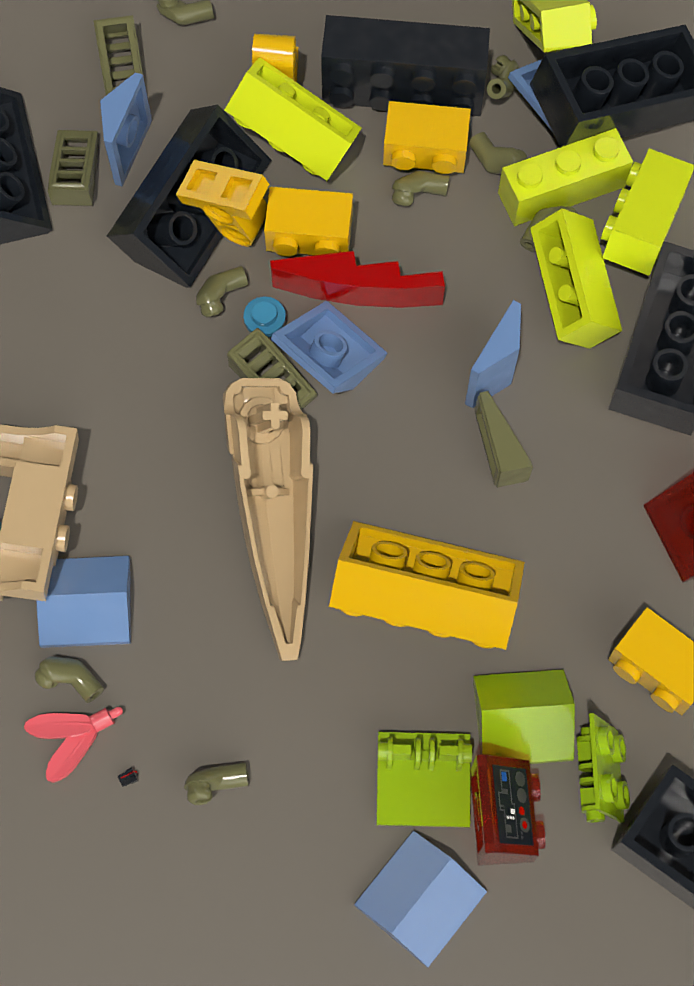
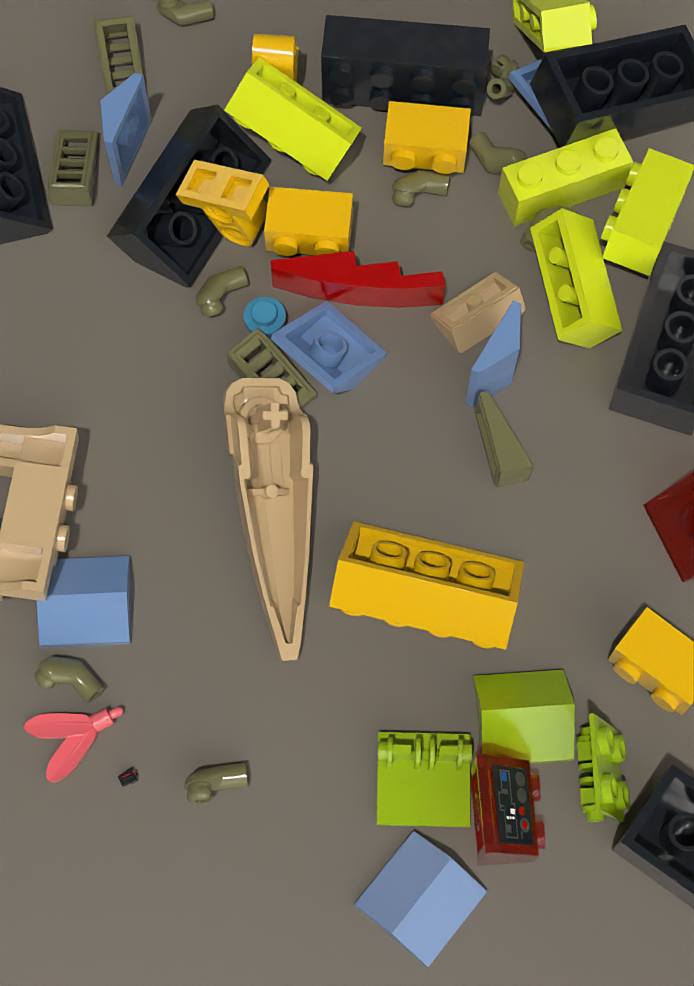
(476, 311): none -> tan slope

